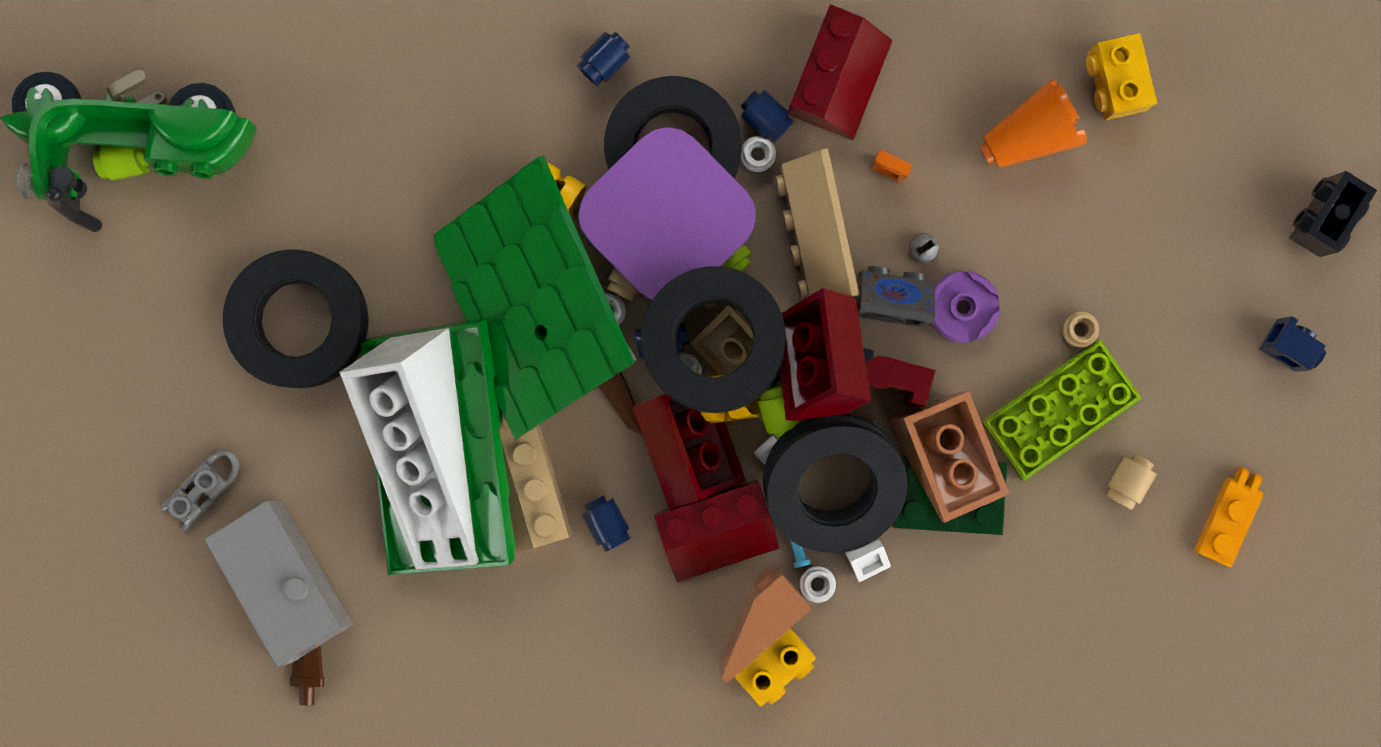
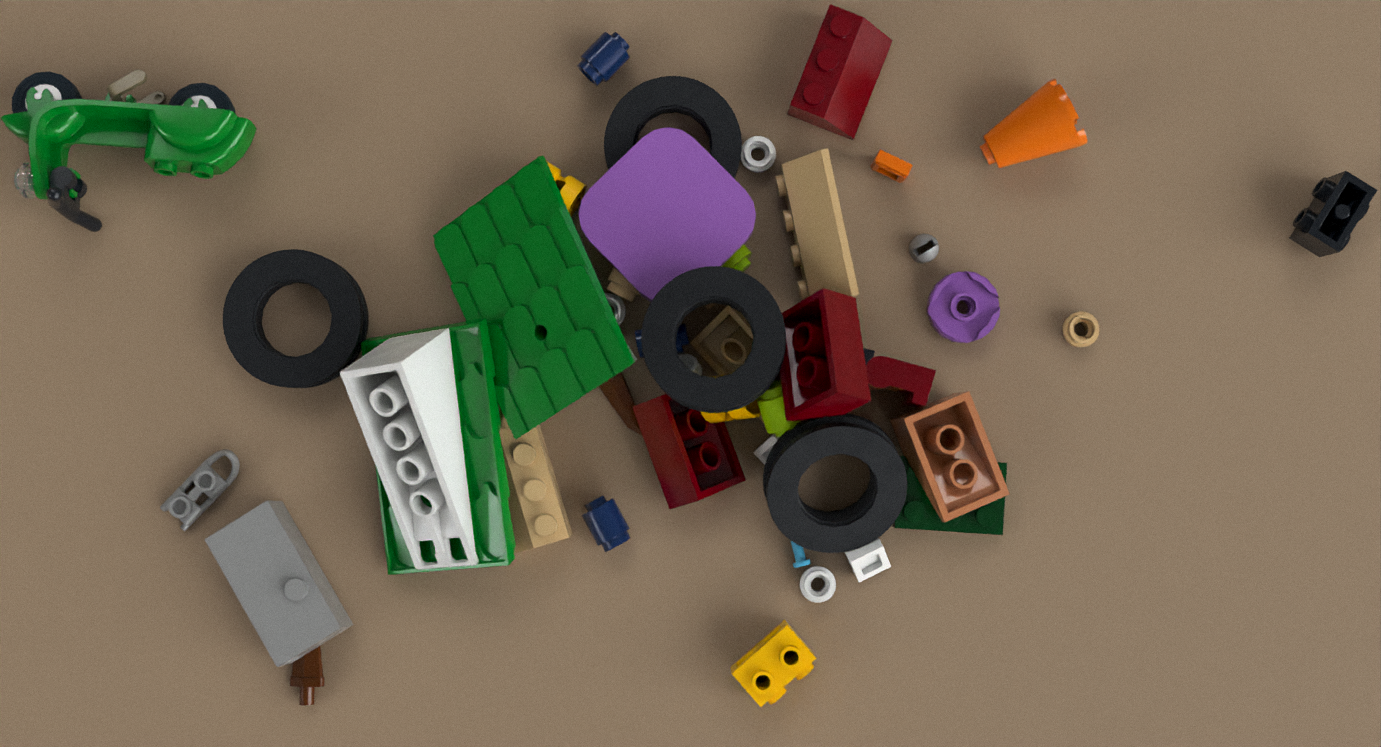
(119, 162): lime brick -> none
(717, 531): dark red slope -> none
(766, 115): dark blue brick -> none
(767, 614): nougat slope -> none
(895, 298): dark grey slope -> none
(1061, 410): lime tile -> none
(1121, 77): yellow brick -> none
(1131, 481): tan brick -> none
(1230, 518): light orange hinge -> none
(1293, 345): dark blue brick -> none

